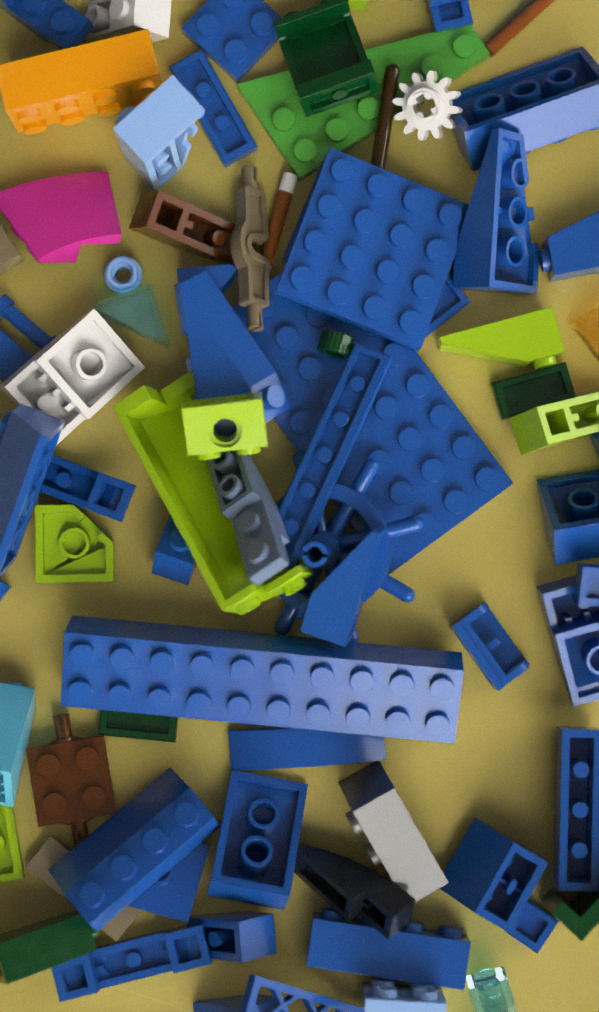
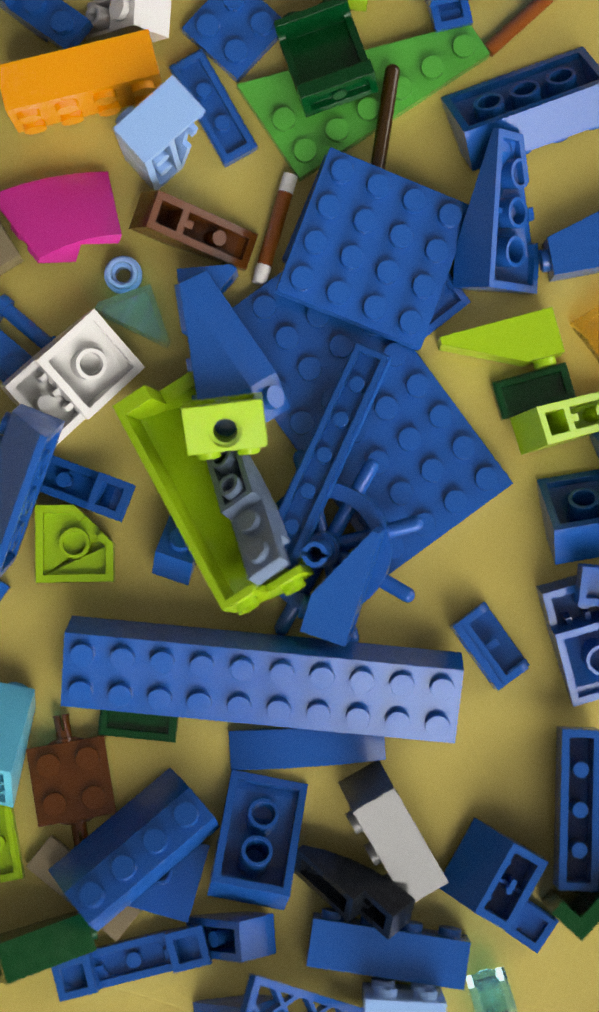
(252, 267): dark tan piece -> none
(335, 344): dark green axle -> none
(440, 113): white gear -> none

